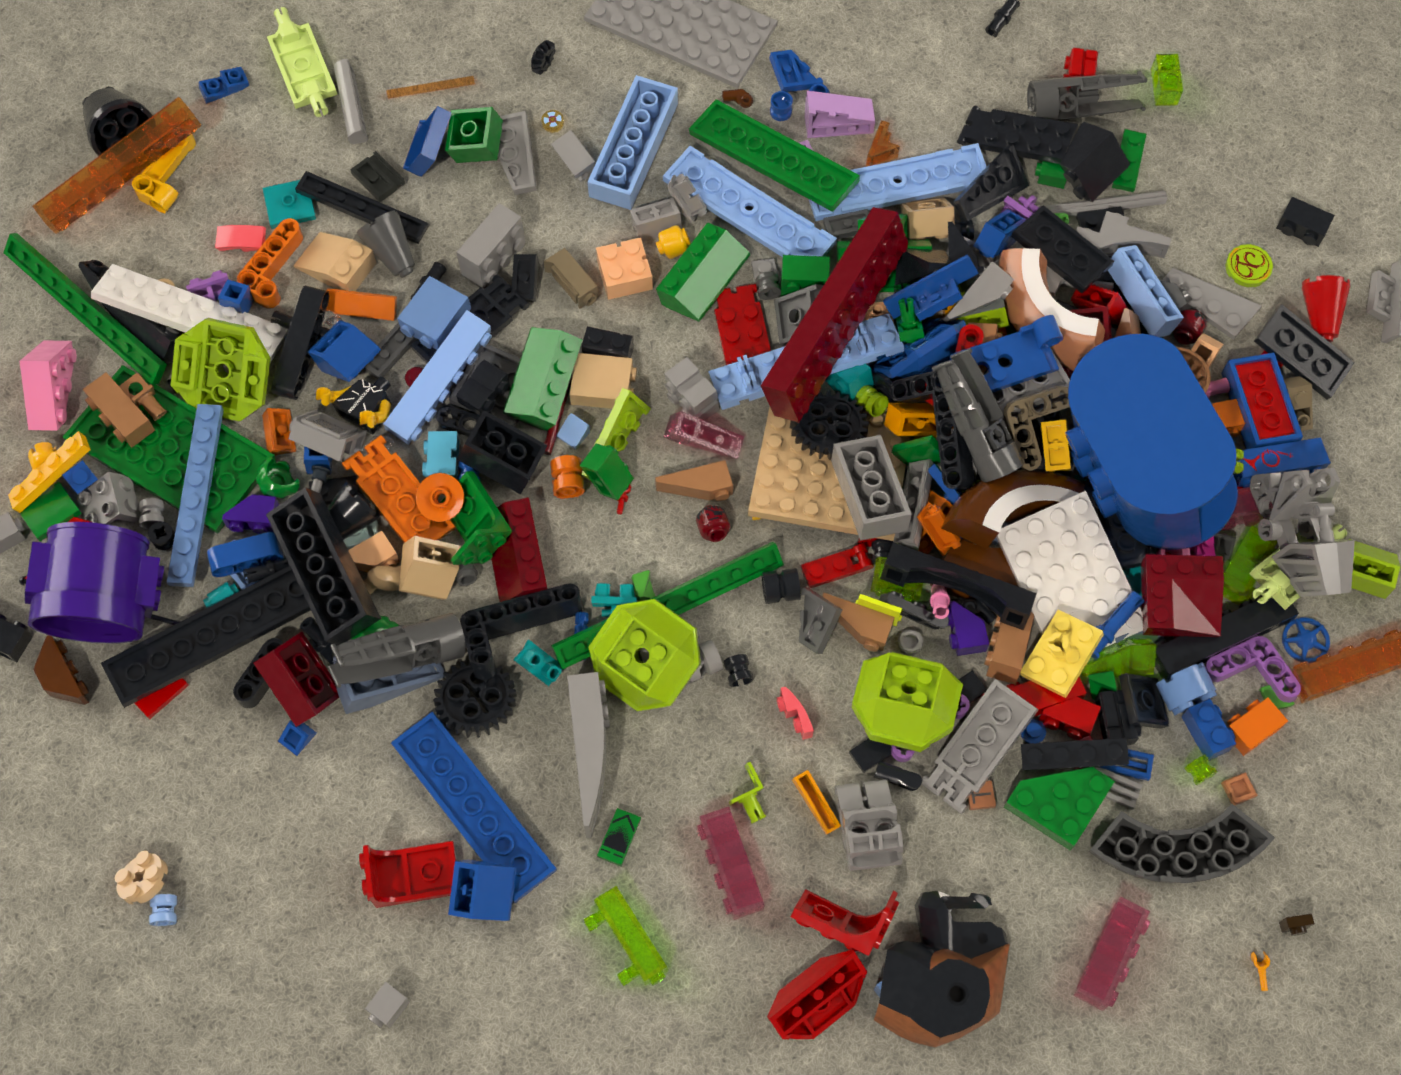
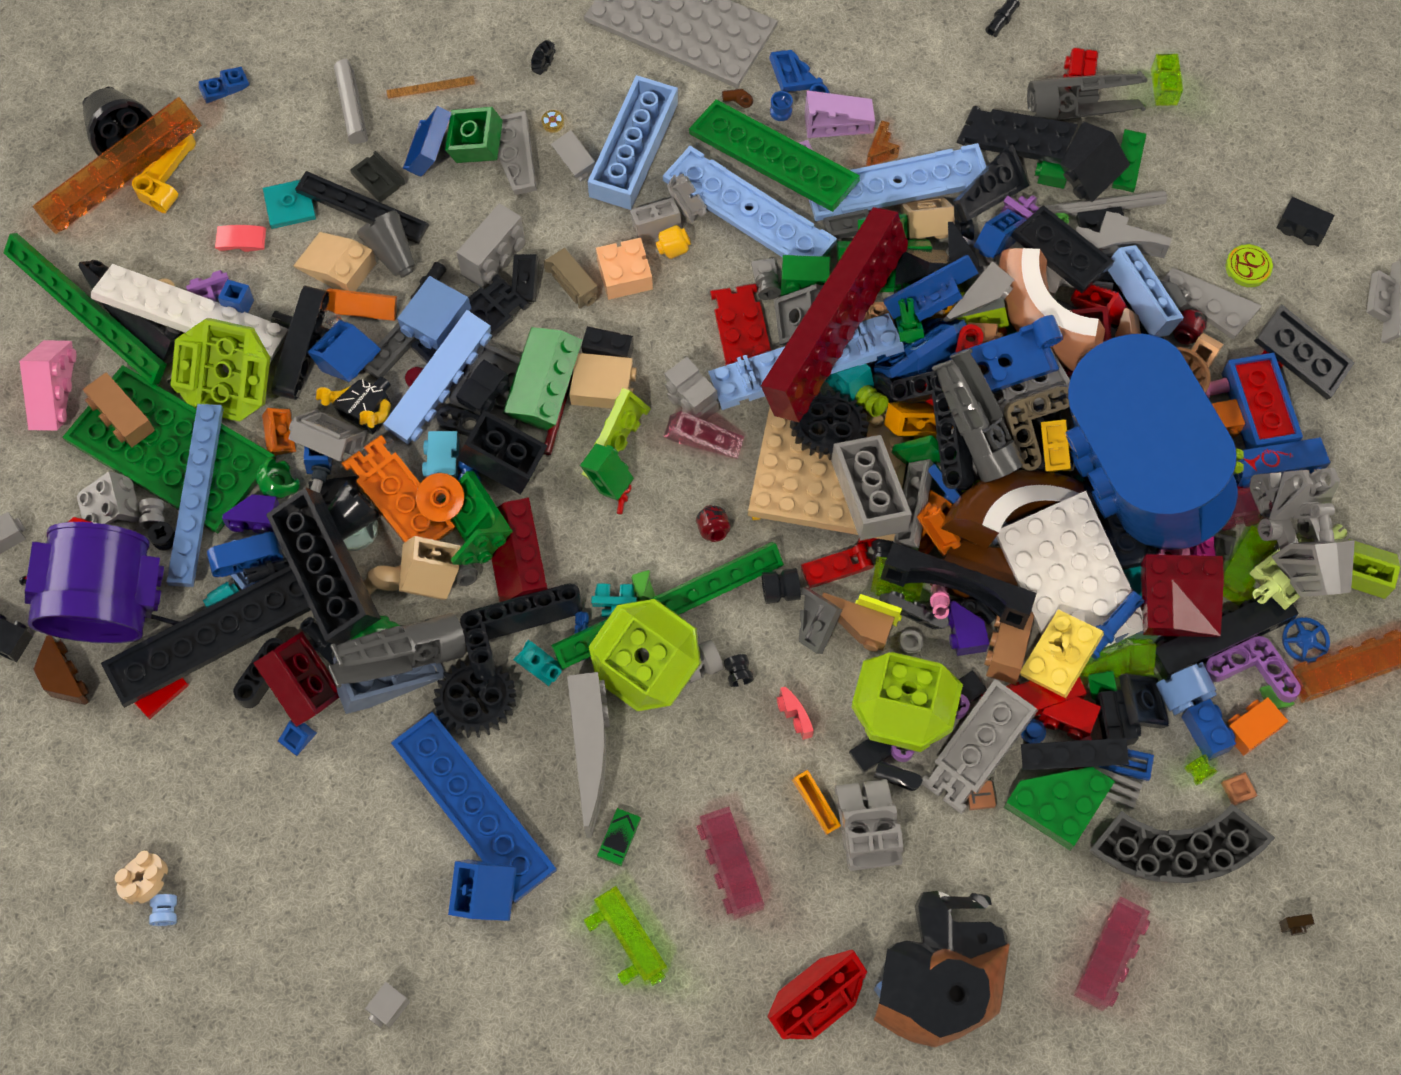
(47, 467): yellow plate -> none
(48, 509): green slope -> none
(79, 477): blue brick -> none
(144, 397): medium nougat bracket -> none
(286, 238): orange beam -> none
(301, 64): yellowish green plate -> none
(373, 553): light nougat slope -> none
(407, 873): red bracket -> none
(567, 476): orange wheel -> none
(573, 431): light blue slope -> none
(701, 482): medium nougat slope -> none
(702, 272): slope -> none
(749, 798): lime bracket -> none
(837, 923): red bracket -> none
(1261, 969): light orange hand -> none
(1301, 398): dark tan slope -> none
(1326, 303): red cone -> none

